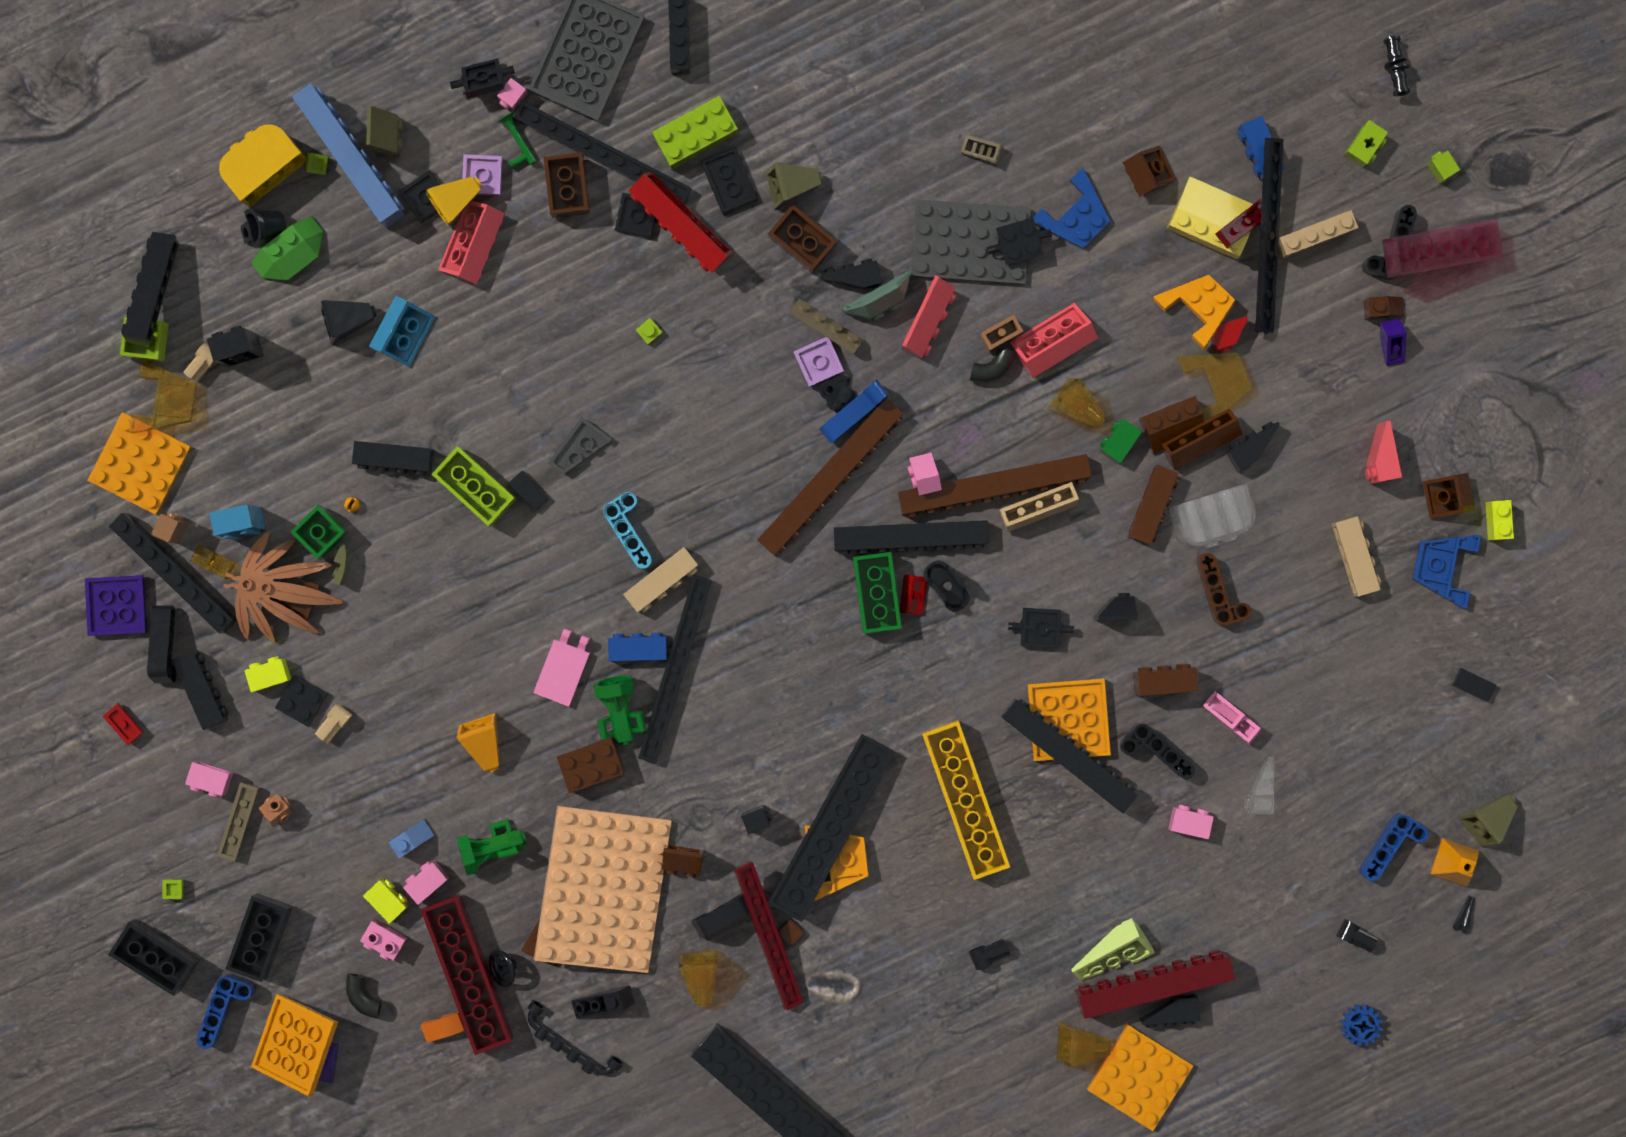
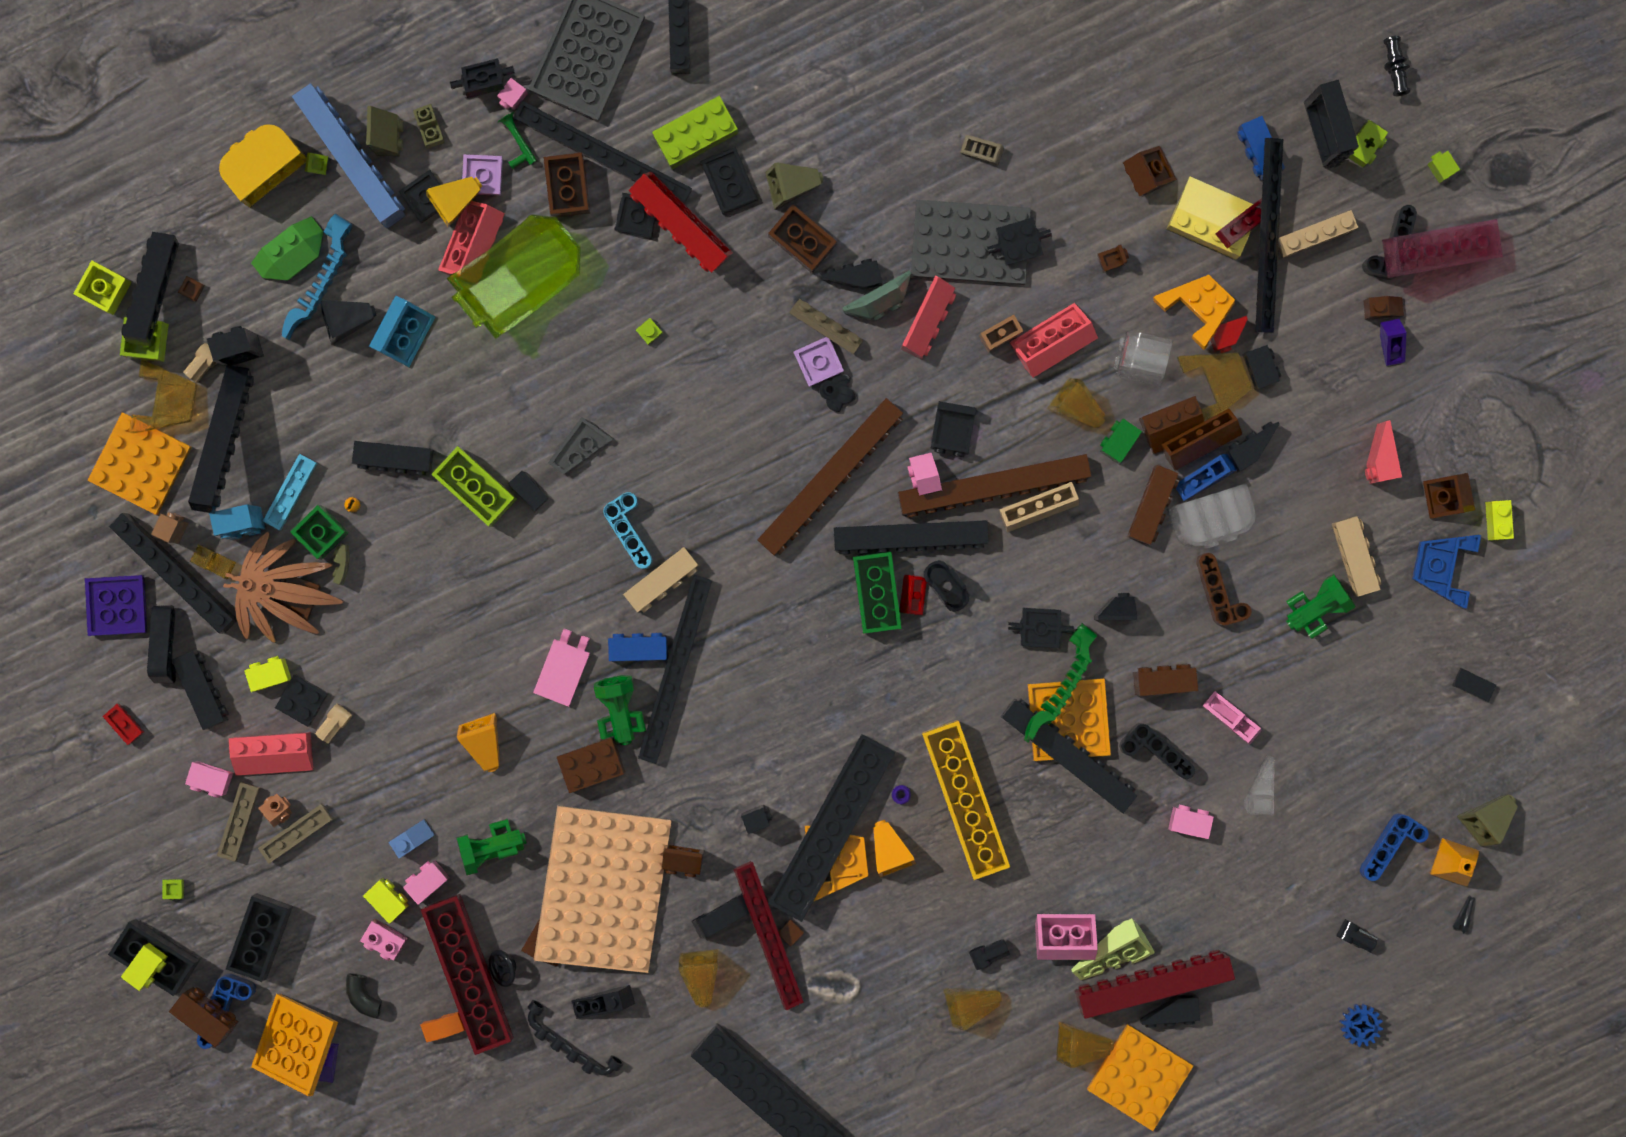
(102, 287): none -> neon yellow brick
(144, 966): none -> neon yellow brick
(191, 288): none -> reddish brown tile
(204, 1016): none -> reddish brown brick
(220, 439): none -> black brick
(262, 226): black container -> none
(271, 753): none -> coral slope
(290, 492): none -> medium azure plate
(295, 833): none -> dark tan plate
(337, 229): none -> dark azure piece
(429, 126): none -> olive slope
(517, 274): none -> clear neon green windscreen
(854, 411): blue beam -> none
(890, 850): none -> light orange slope
(905, 799): none -> dark purple plate
(953, 428): none -> black panel
(970, 1005): none -> clear yellow slope
(994, 369): pearl dark grey cylinder -> none
(1066, 937): none -> bright pink brick
(1082, 220): blue wing -> none
(1082, 639): none -> green piece
(1113, 258): none -> reddish brown bracket
(1143, 358): none -> clear brick
(1206, 476): none -> blue slope
(1261, 367): none -> black brick
(1329, 599): none -> green piece
(1331, 124): none -> black window

